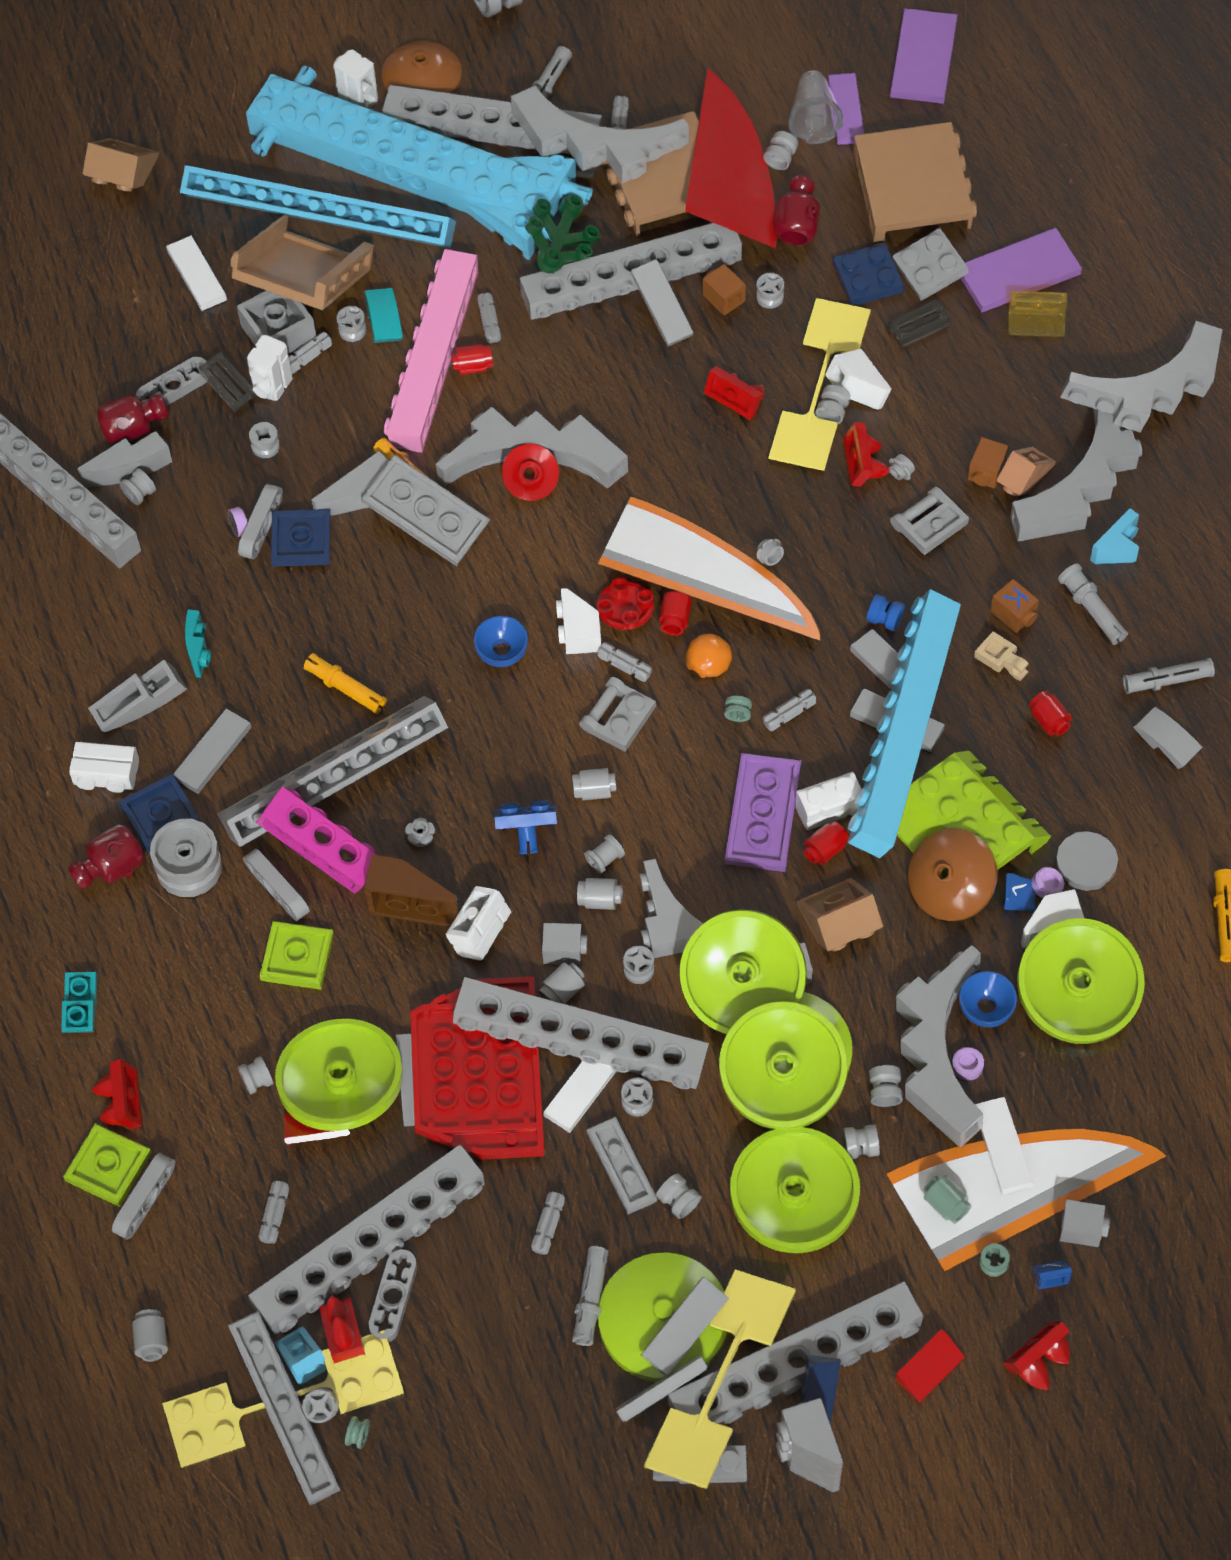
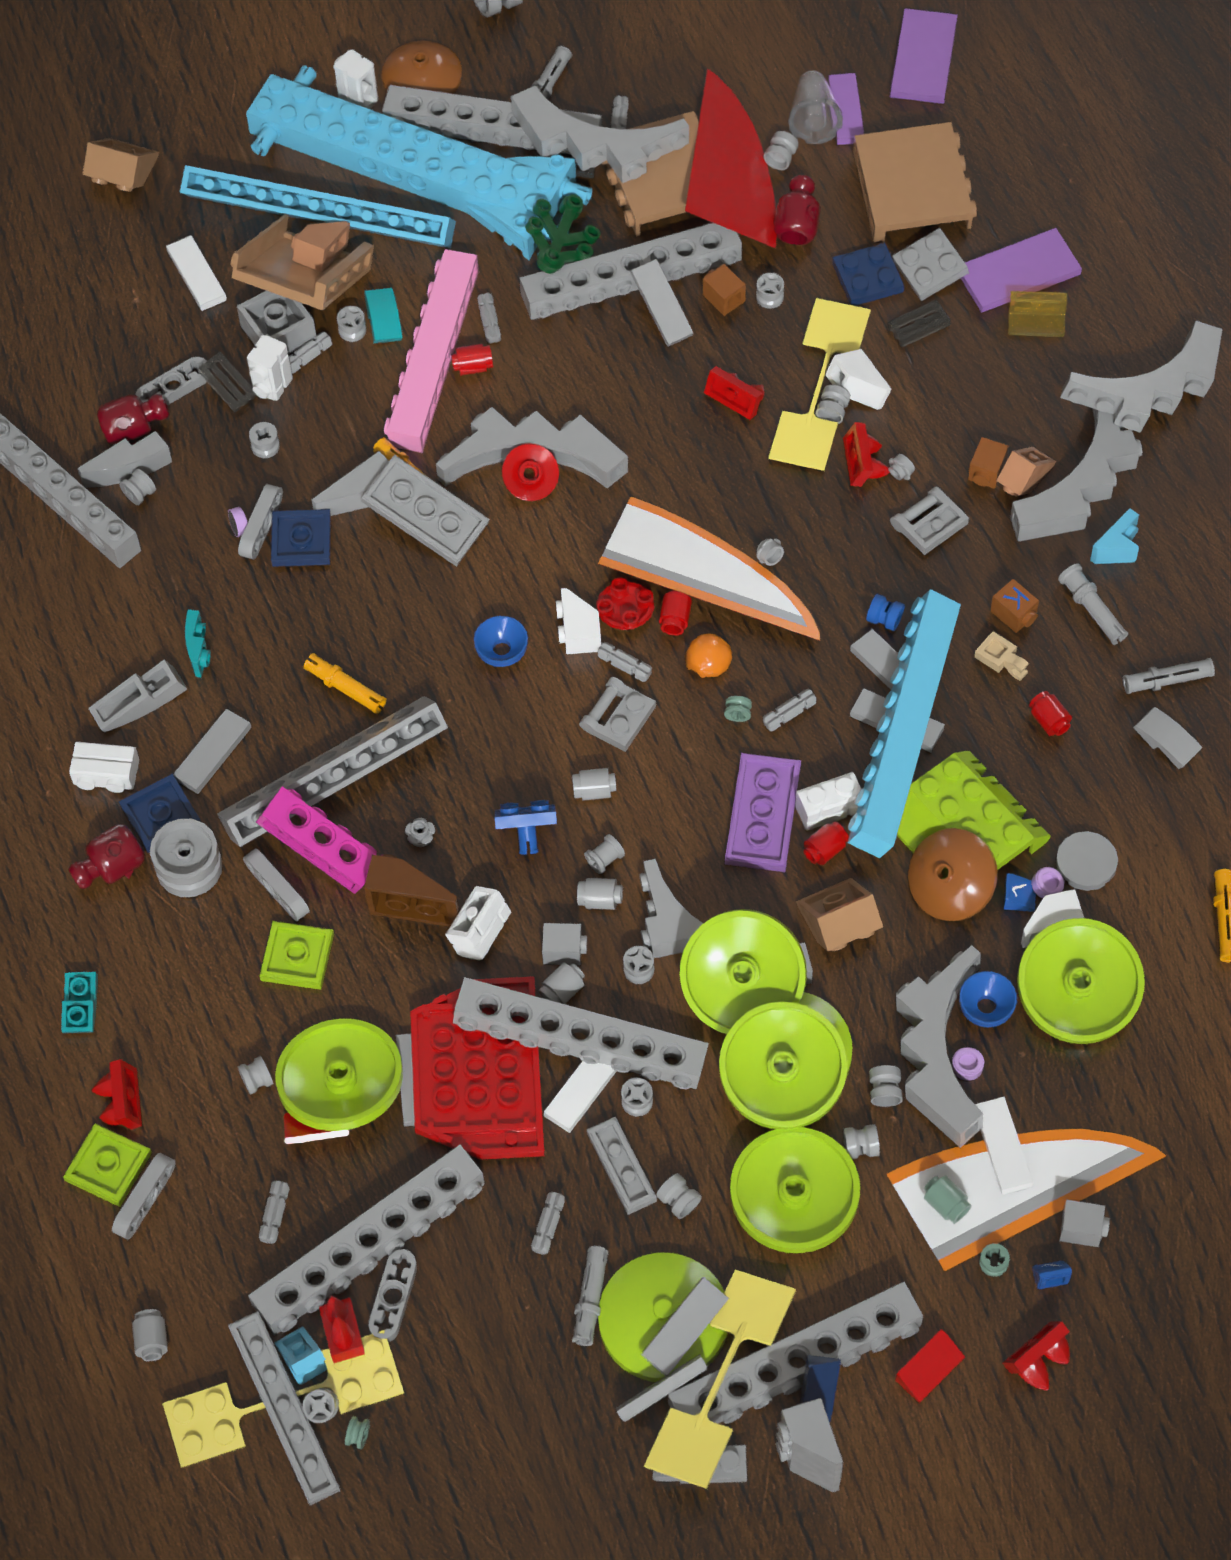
(320, 244): none -> nougat slope

